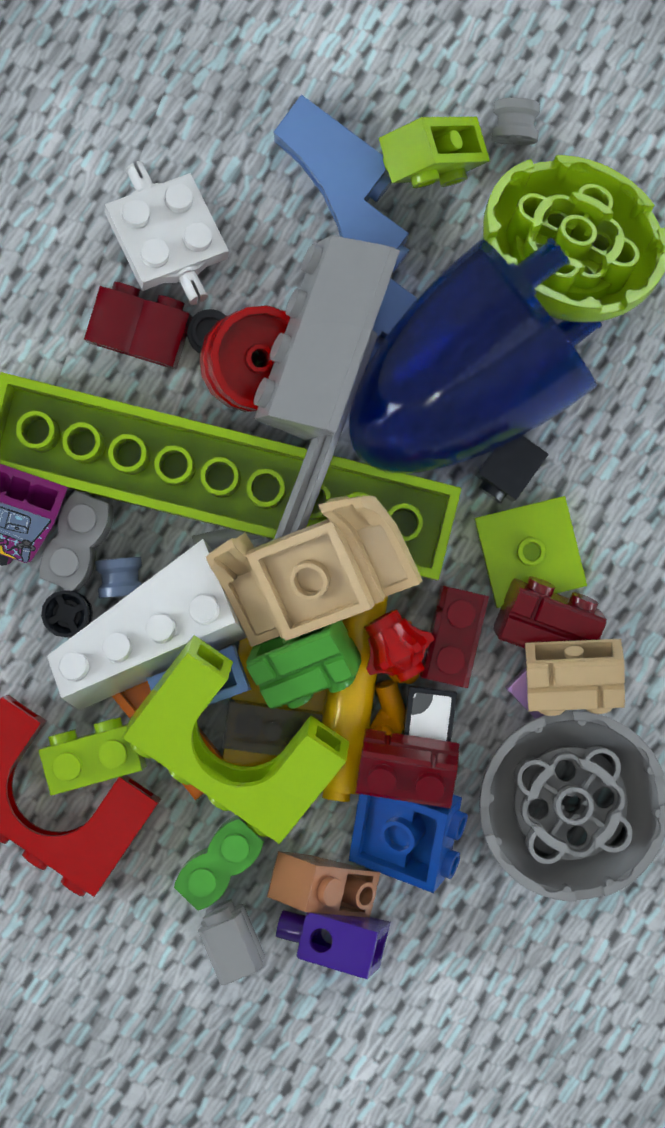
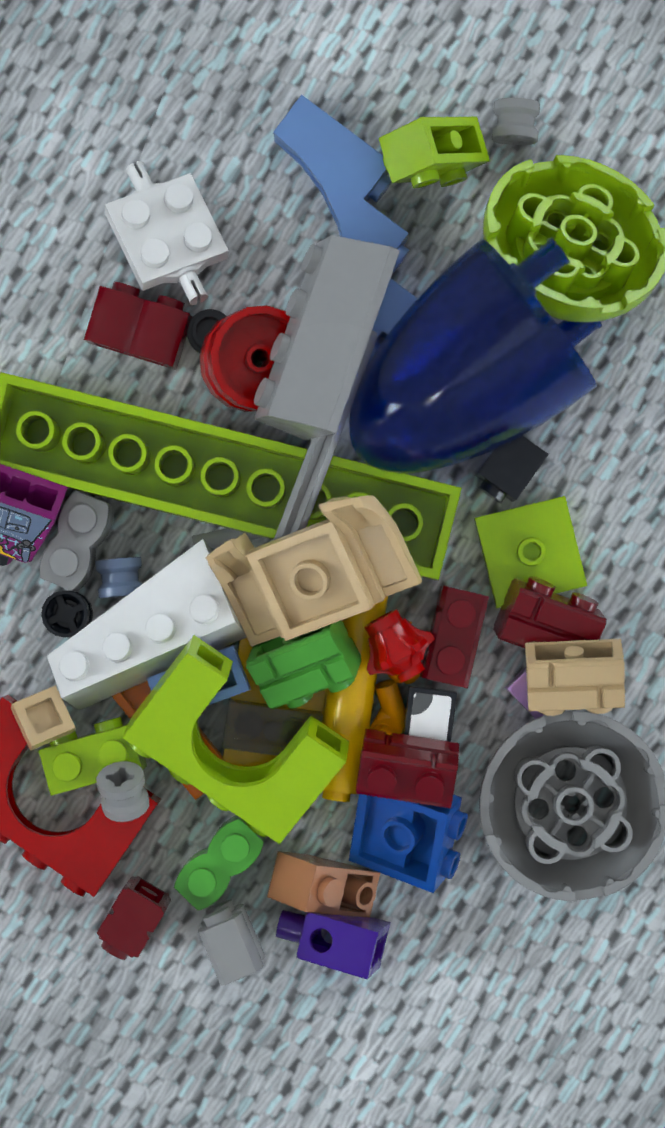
(43, 717): none -> tan plate
(122, 791): none -> light grey wheel
(133, 918): none -> dark red brick

